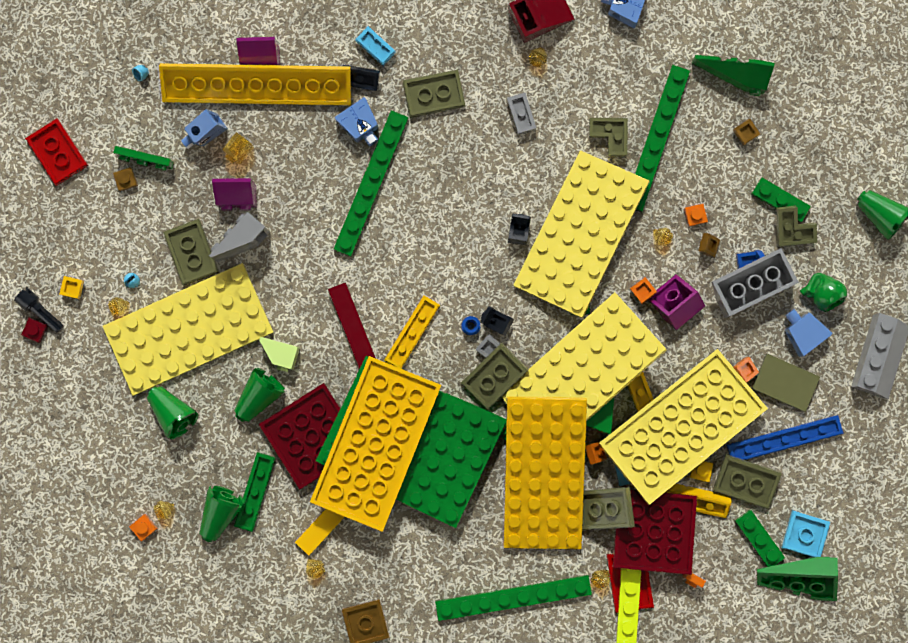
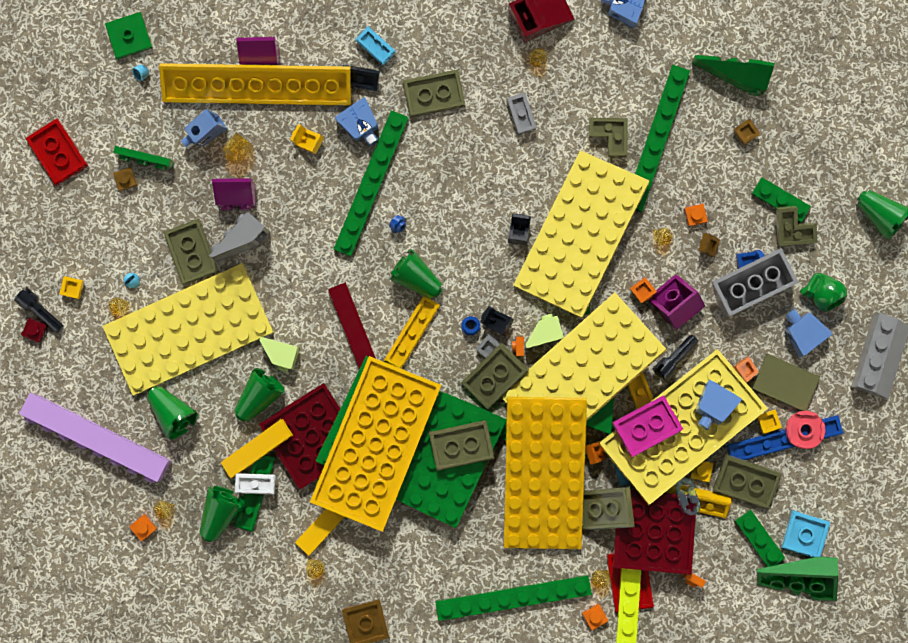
(95, 437): none -> lavender brick
(128, 35): none -> green plate
(255, 483): none -> white plate
(256, 448): none -> yellow tile
(306, 139): none -> yellow bracket
(397, 224): none -> blue plate
(416, 276): none -> green cone
(461, 445): none -> olive tile
(518, 346): none -> orange plate
(545, 332): none -> yellowish green slope
(595, 616): none -> orange plate
(647, 426): none -> dark pink plate
(667, 366): none -> black piece
(692, 495): none -> clear light blue beam
(715, 404): none -> medium blue torso
(769, 421): none -> yellow plate
(794, 434): none -> coral tile

